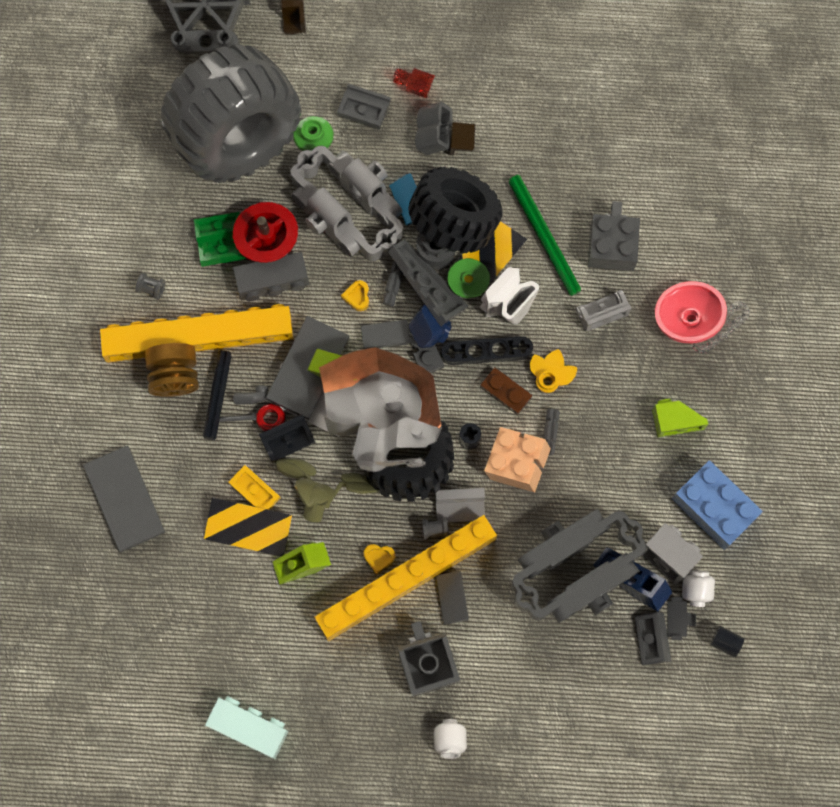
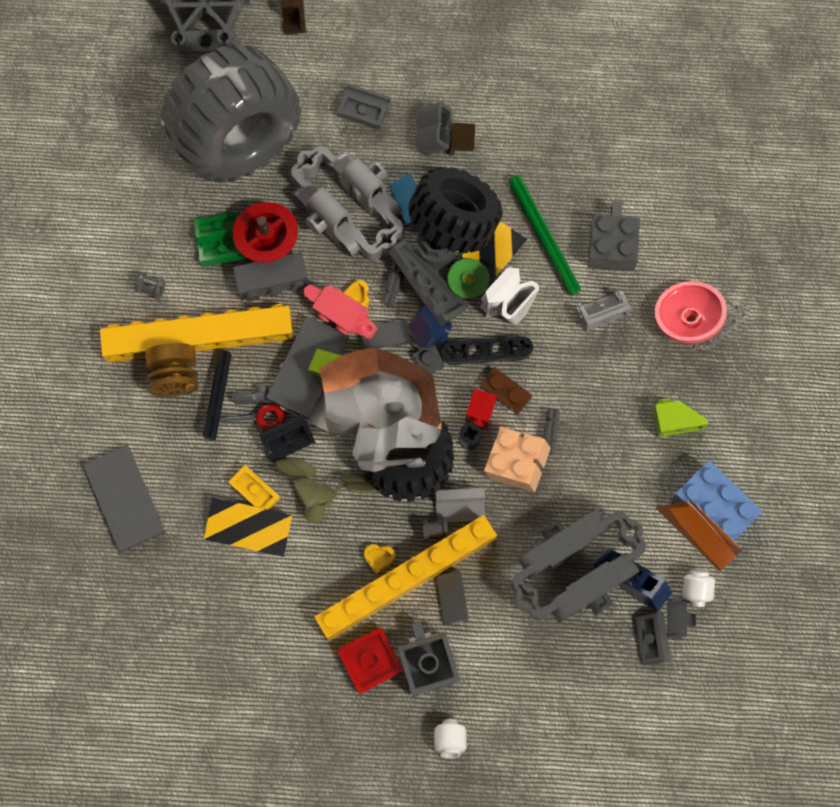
(247, 726): light aqua brick -> none
(301, 562): lime slope -> none
(307, 141): bright green piece -> none
(341, 309): none -> coral hinge
(370, 660): none -> red plate
(417, 82): clear red plate -> none
(481, 408): none -> red brick
(551, 368): yellow plate -> none
(672, 553): light grey brick -> none
(701, 532): none -> orange sticker
(727, 641): black piece -> none

